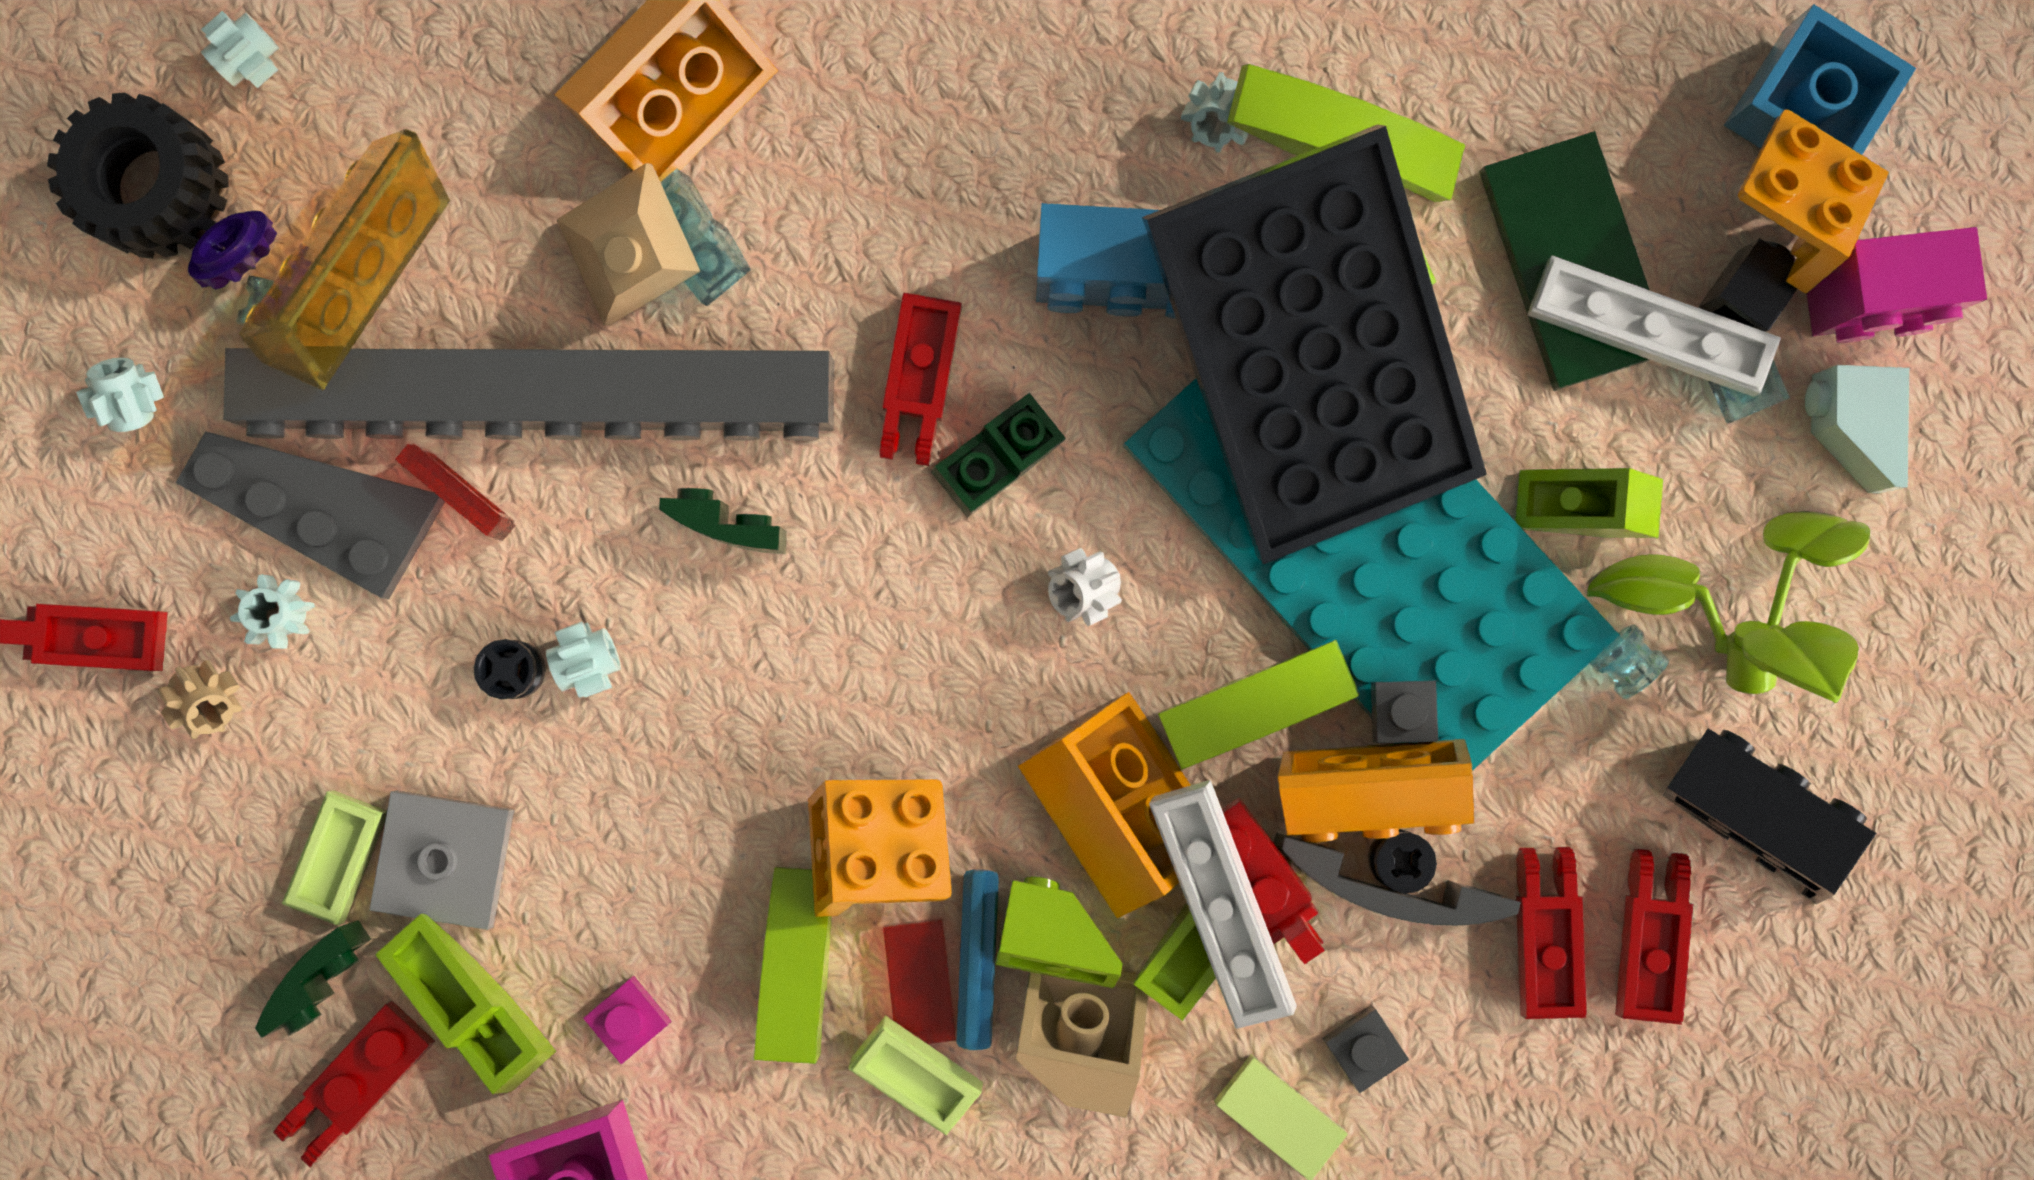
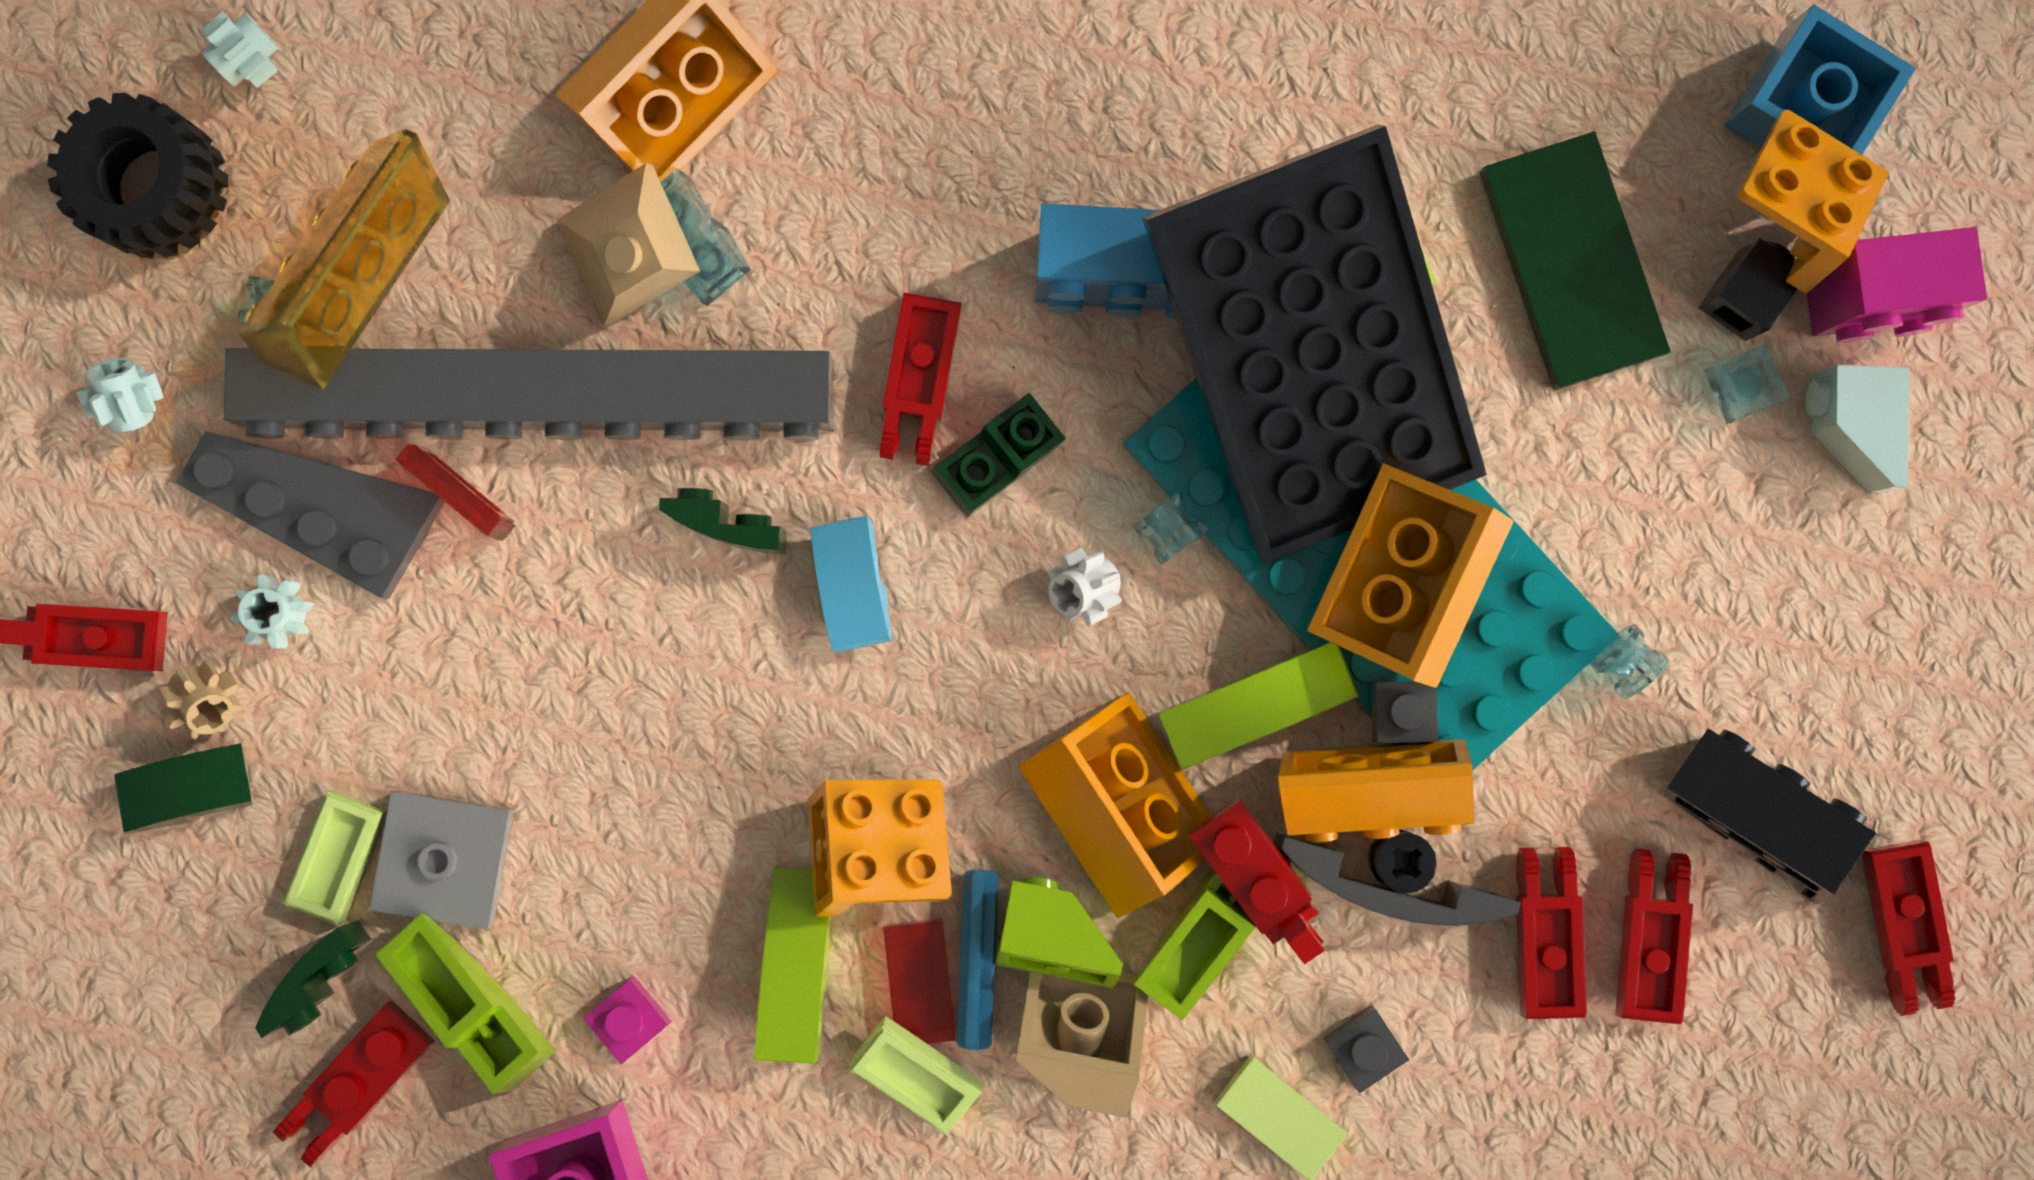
(182, 788): none -> dark green slope
(231, 249): dark purple gear -> none
(498, 668): black wheel -> none
(583, 659): light aqua gear -> none
(850, 584): none -> medium azure slope
(1170, 528): none -> clear light blue wheel
(1210, 111): light aqua gear -> none
(1223, 904): white tile -> none
(1308, 116): lime slope -> none
(1410, 575): none -> light orange slope
(1590, 502): lime slope -> none
(1654, 326): white tile -> none
(1757, 653): lime plant -> none
(1910, 923): none -> red hinge

